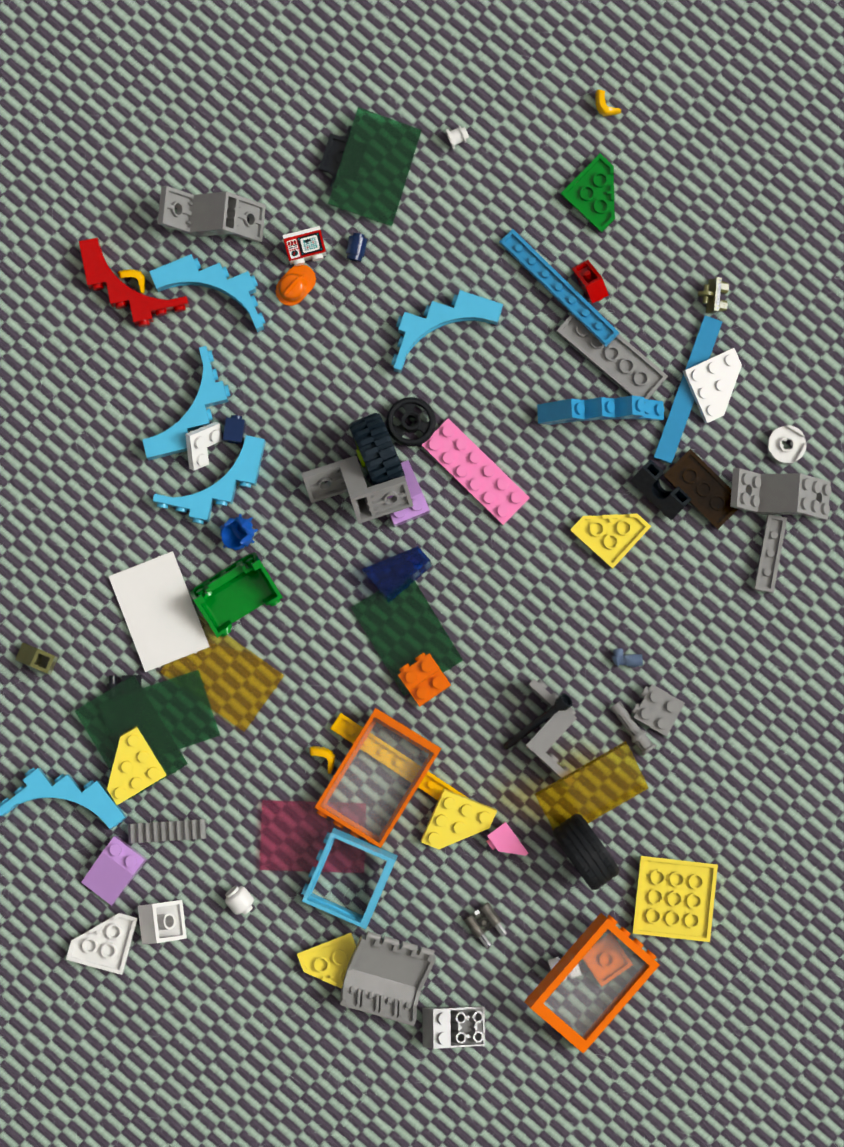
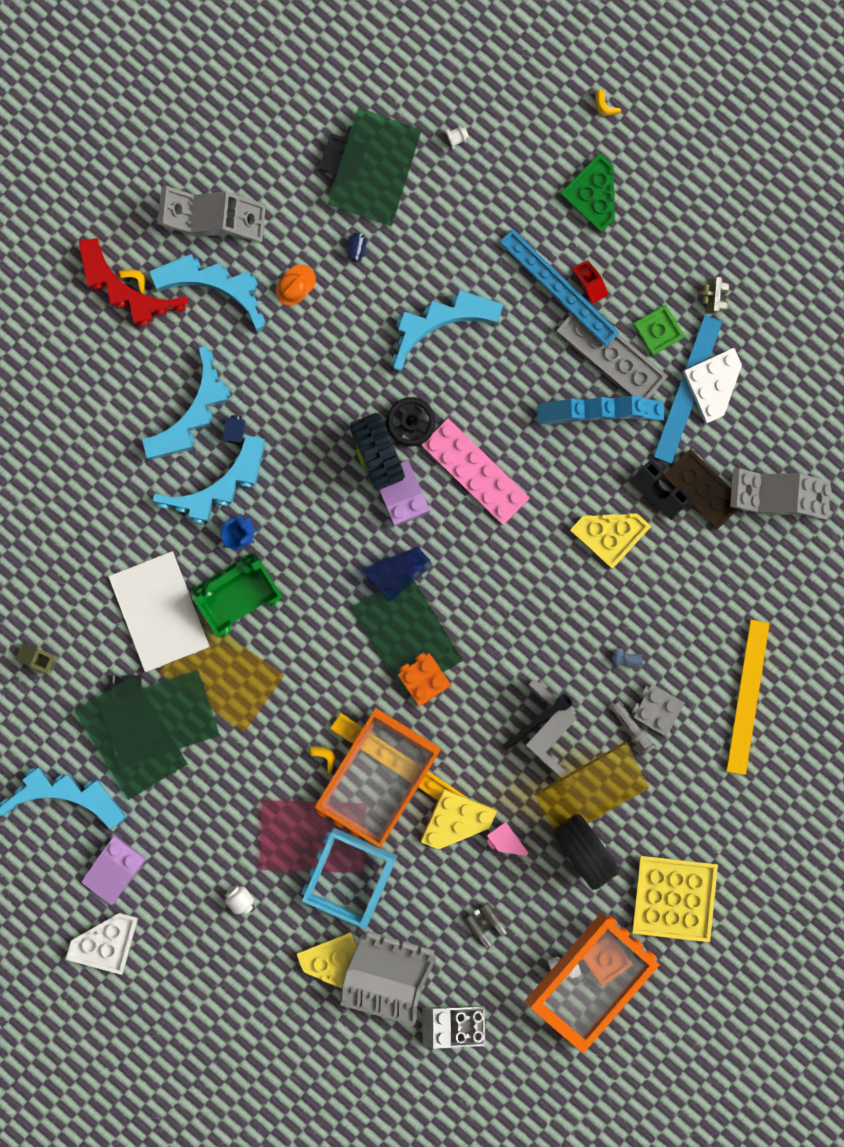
(133, 767): light yellow plate -> none
(162, 922): white slope -> none
(167, 831): light grey gear -> none
(197, 444): white plate -> none
(305, 246): slope -> none
(348, 477): light grey bracket -> none
(659, 330): none -> bright green tile
(747, 697): none -> yellow tile
(770, 553): light grey gear -> none
(788, 455): white plate -> none

